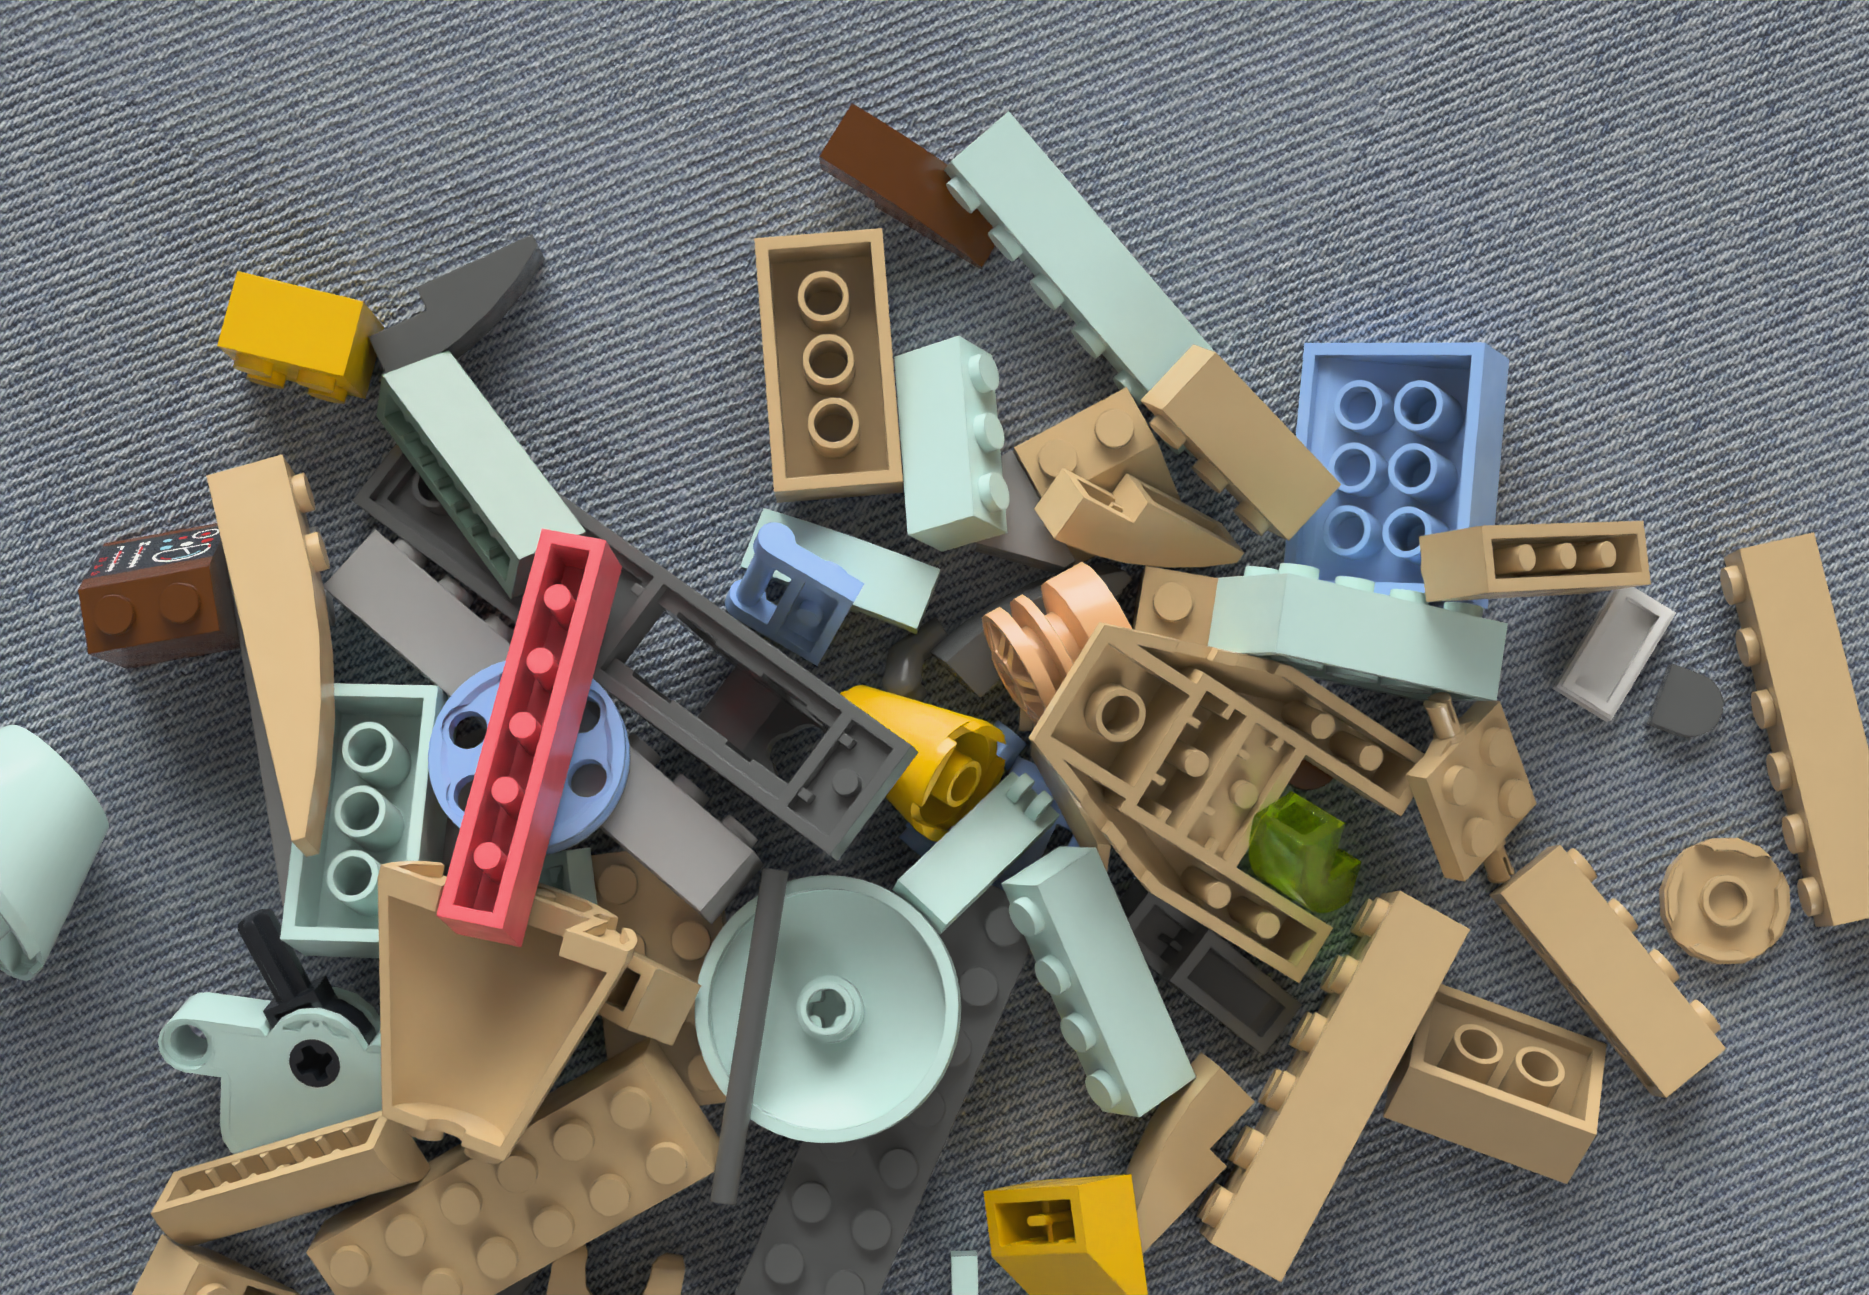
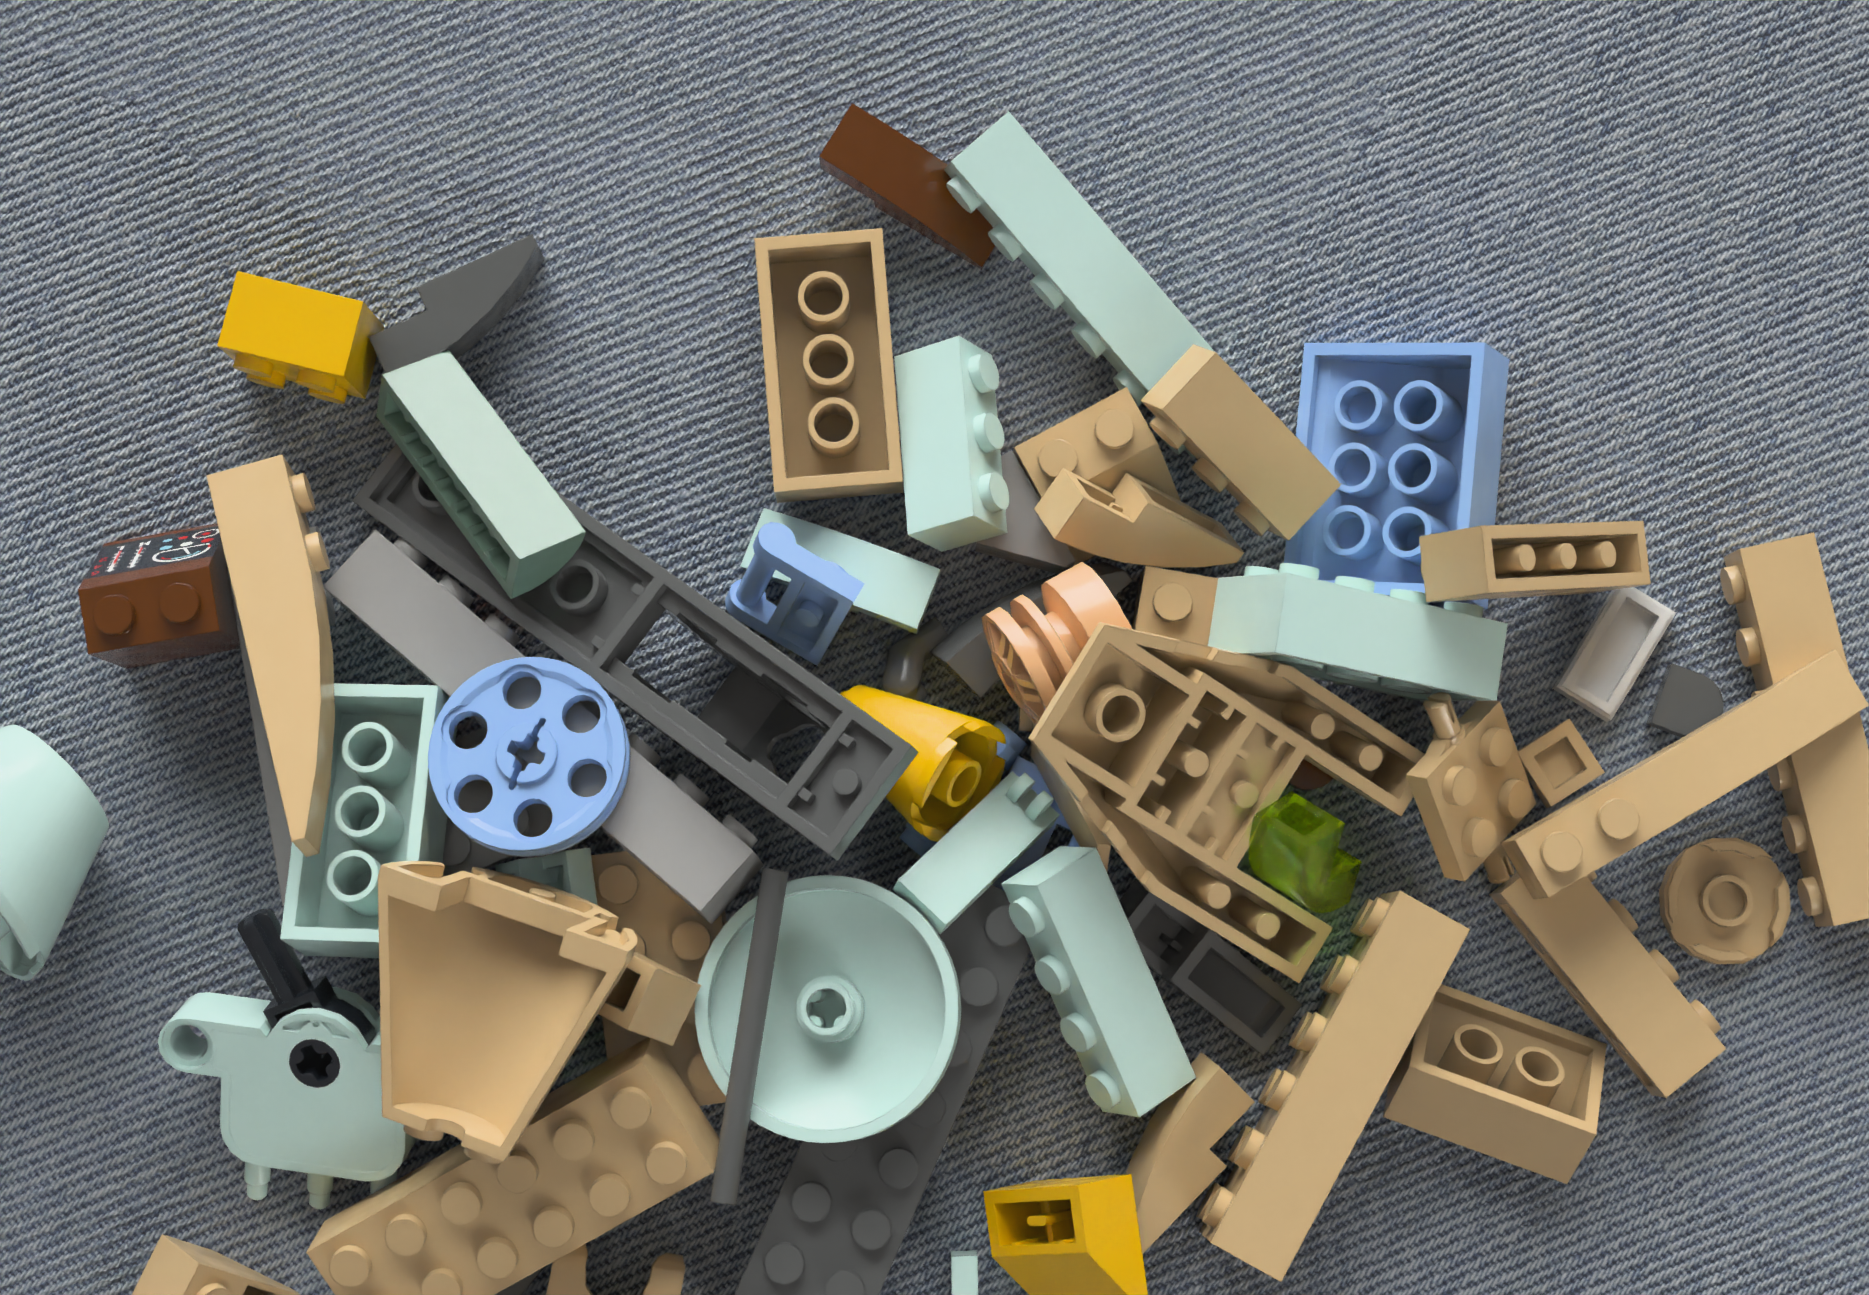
(288, 1179): tan brick -> none
(530, 739): coral brick -> none
(1559, 763): none -> tan plate
(1684, 777): none -> tan slope

